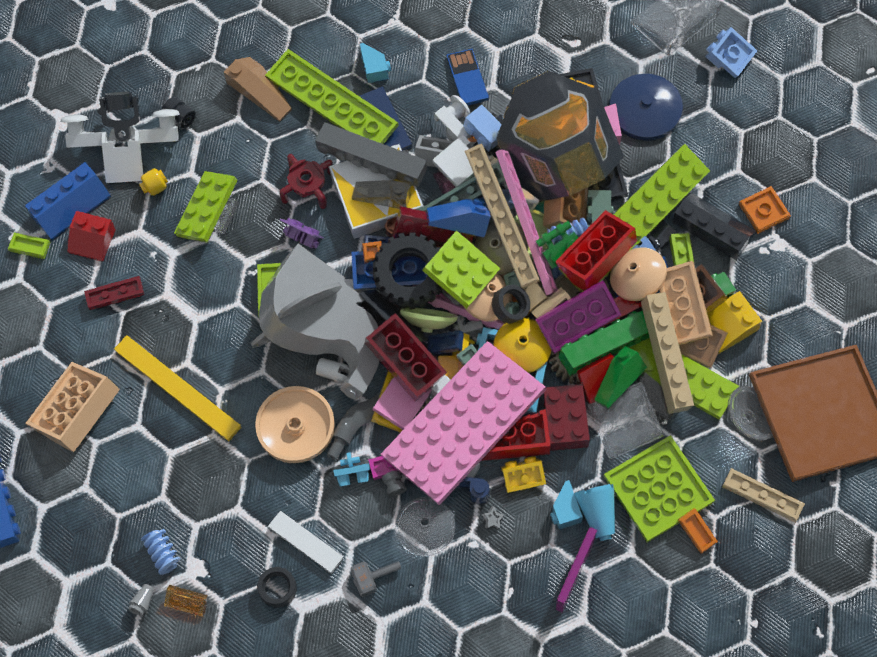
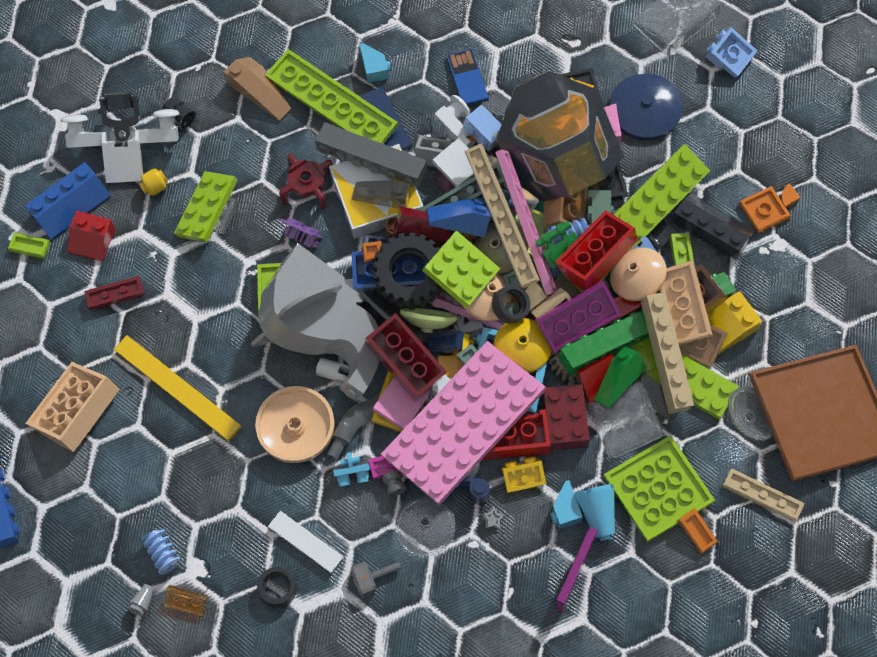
(789, 196): none -> orange tile

